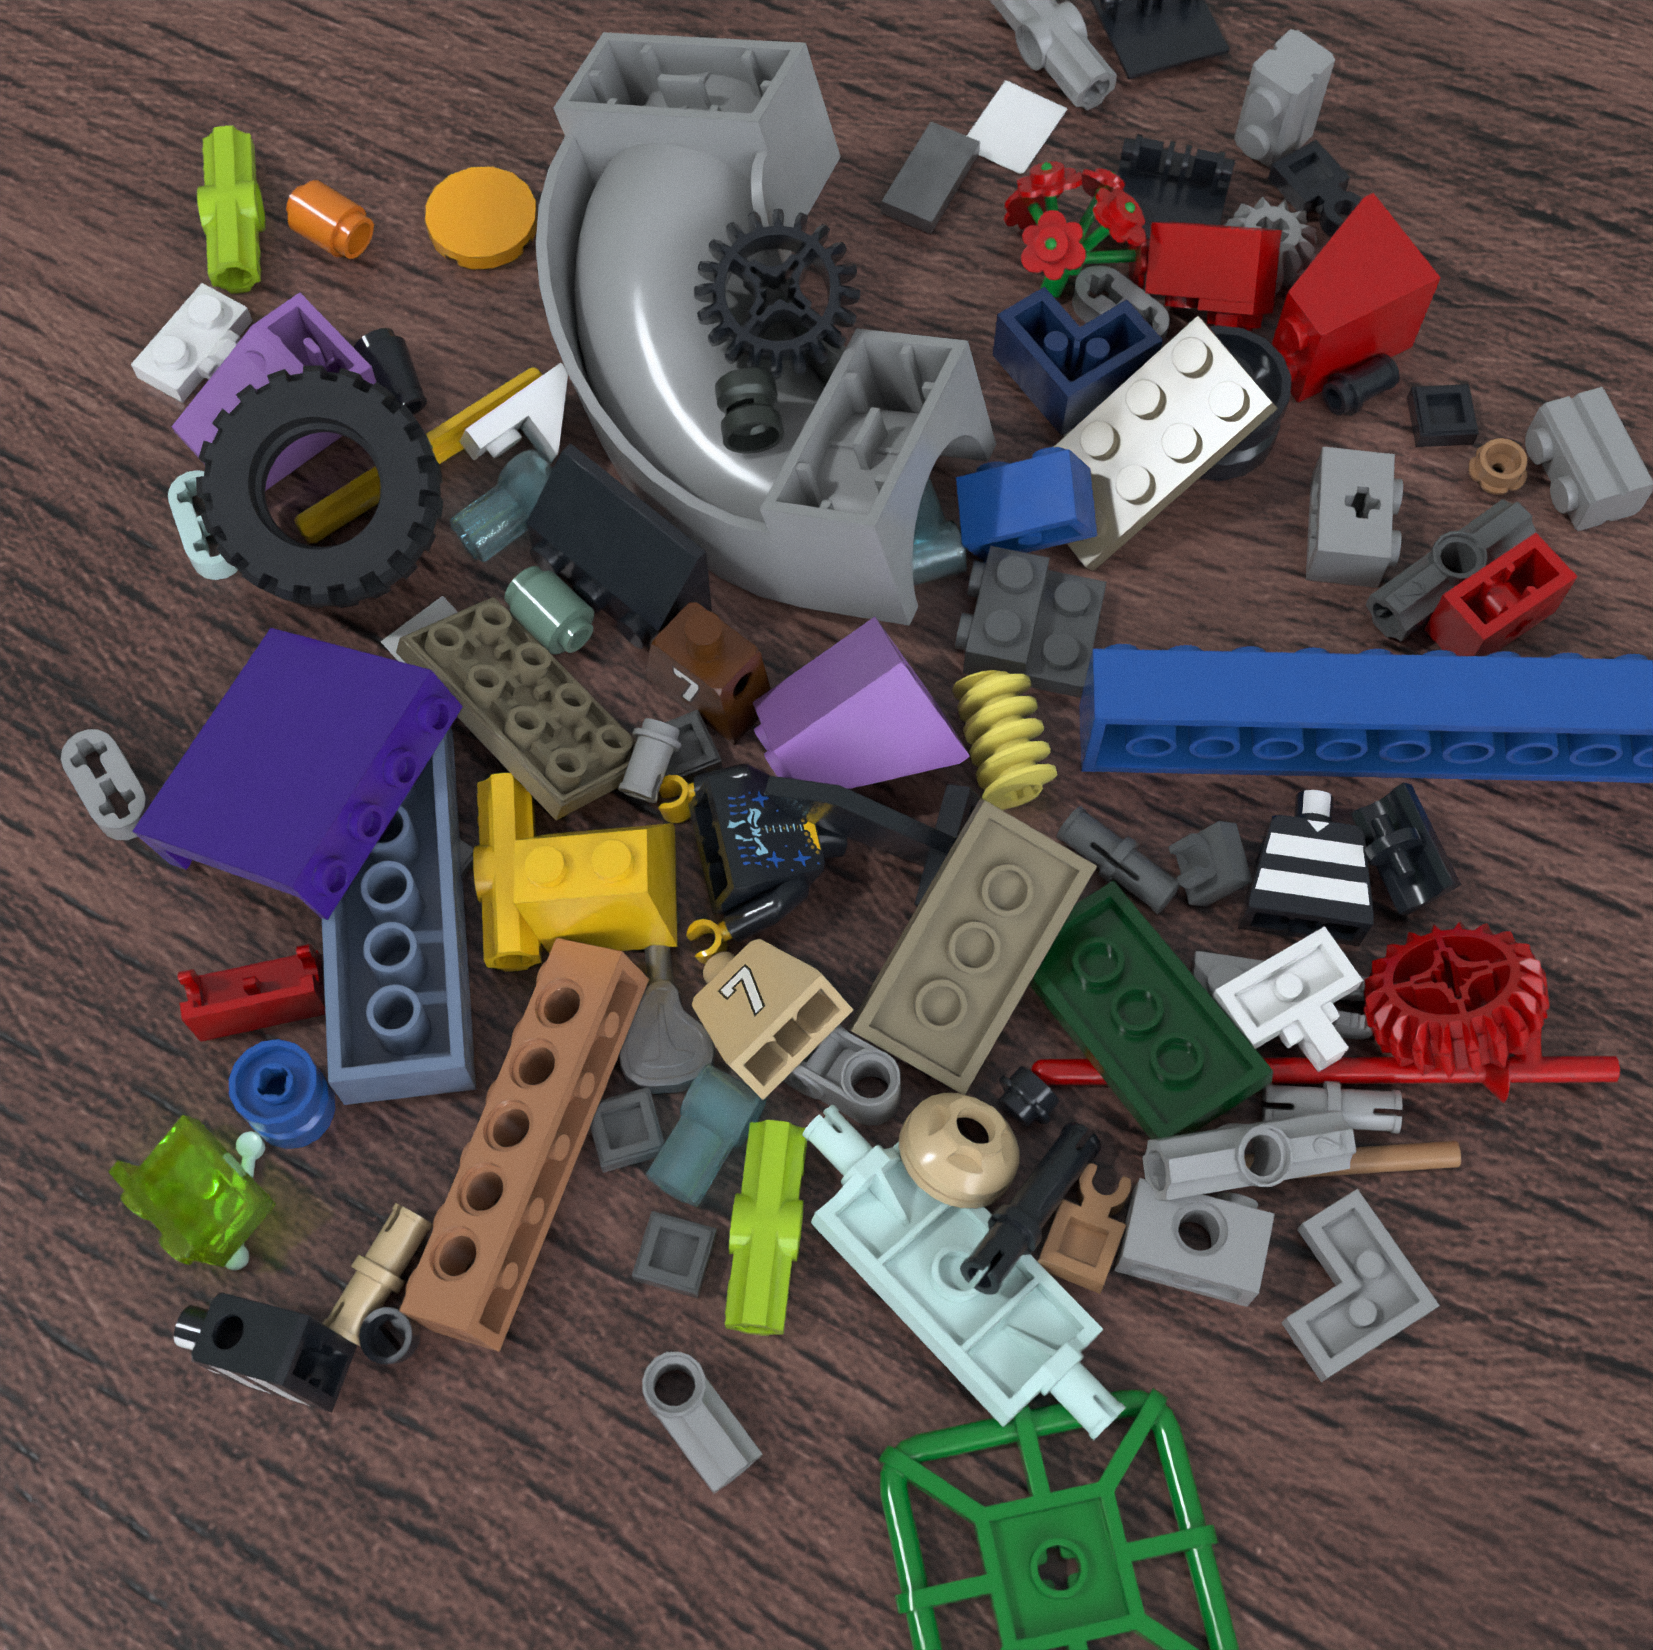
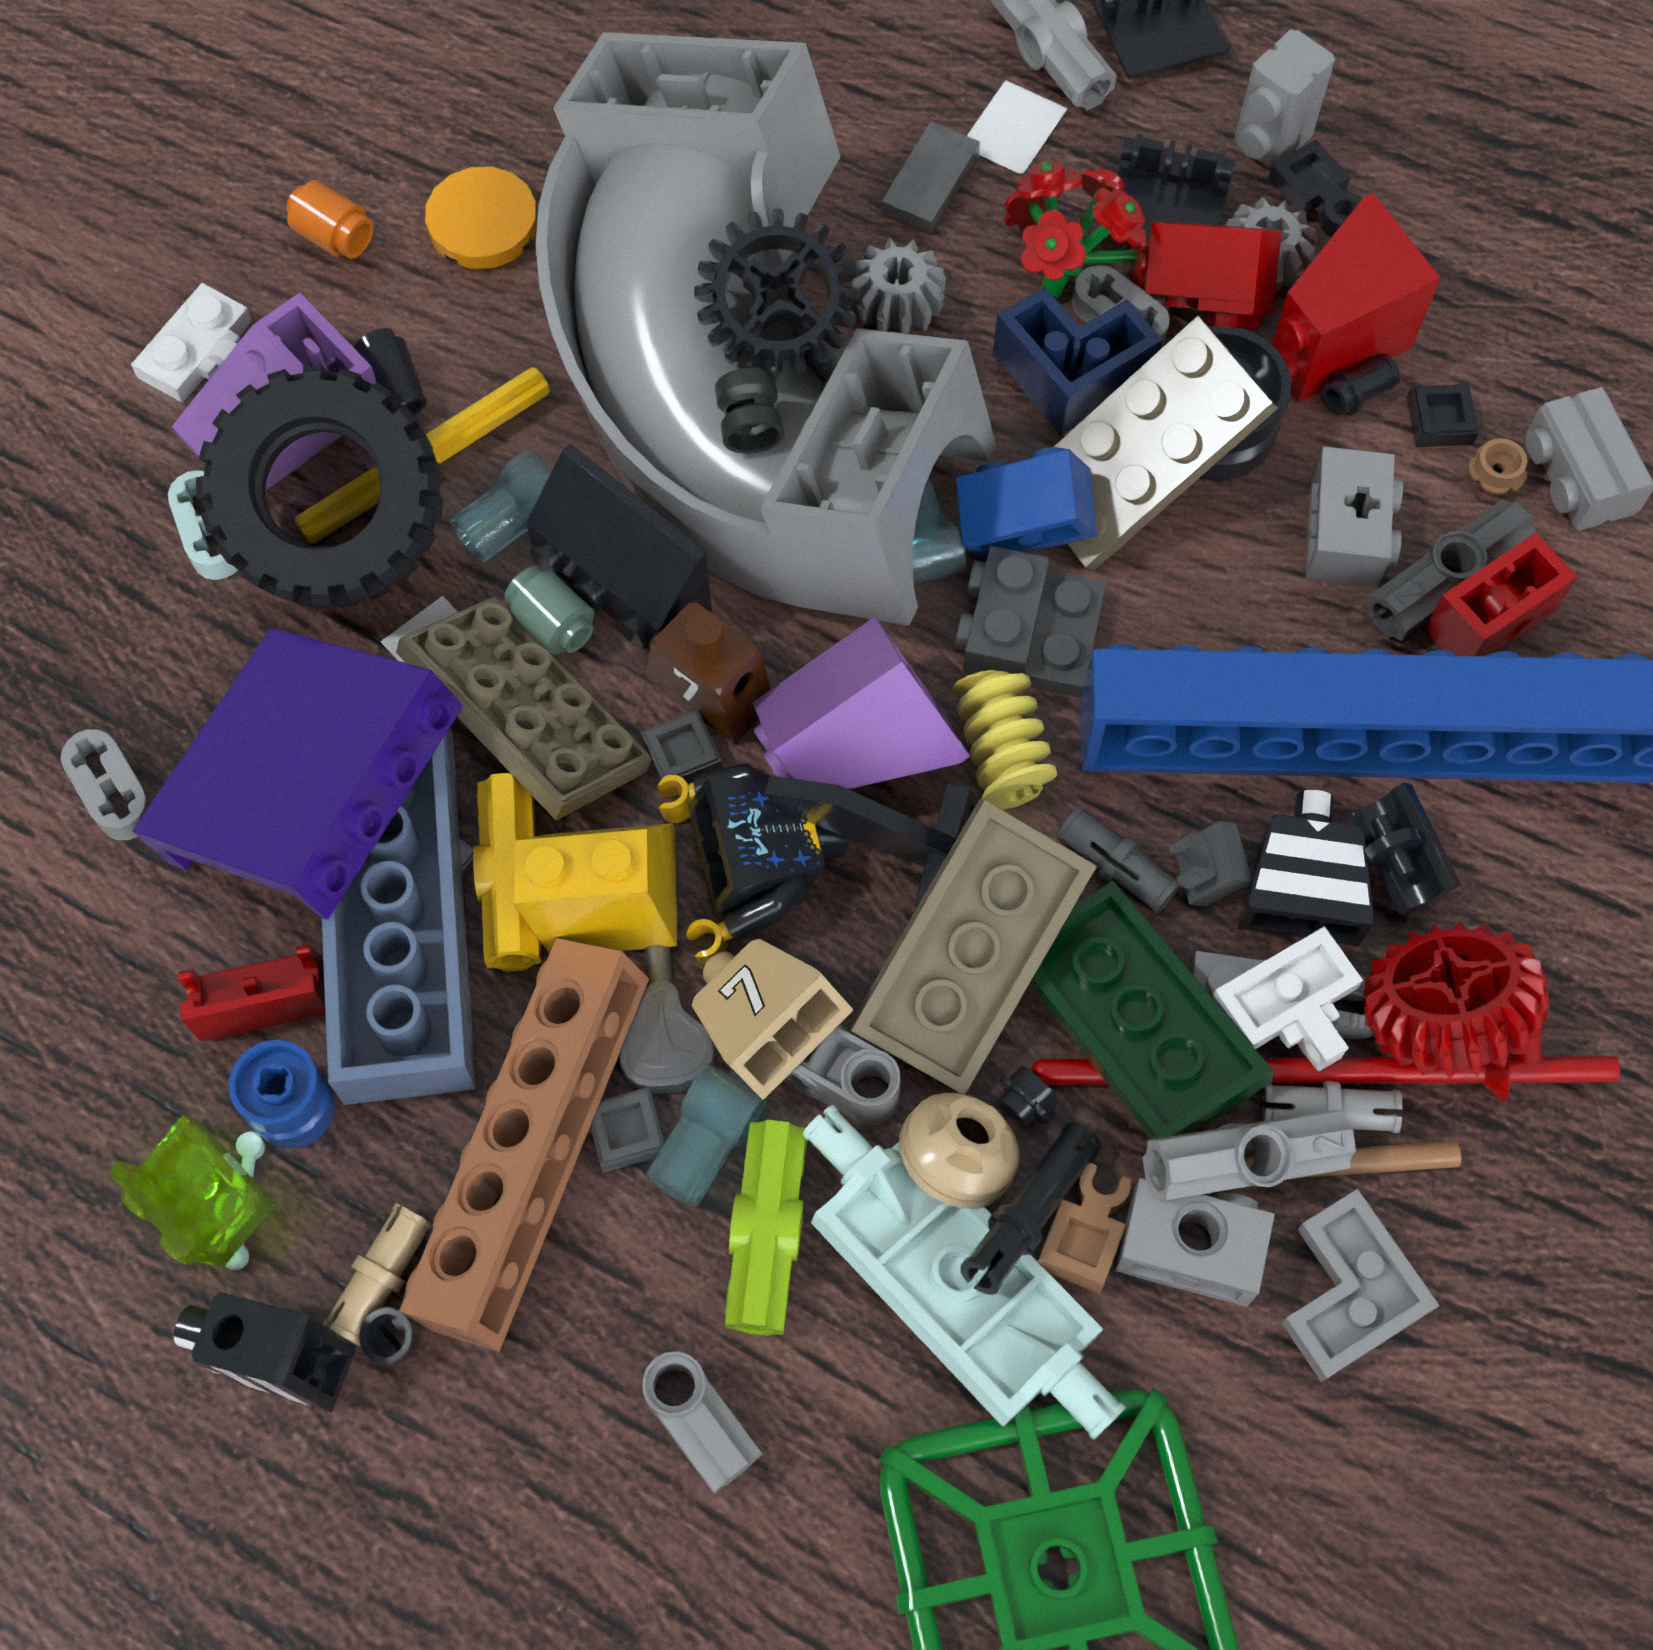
(231, 210): lime piece -> none
(534, 409): white slope -> none
(650, 759): light grey pin -> none
(674, 1254): dark grey tile -> none
(898, 287): none -> light grey gear

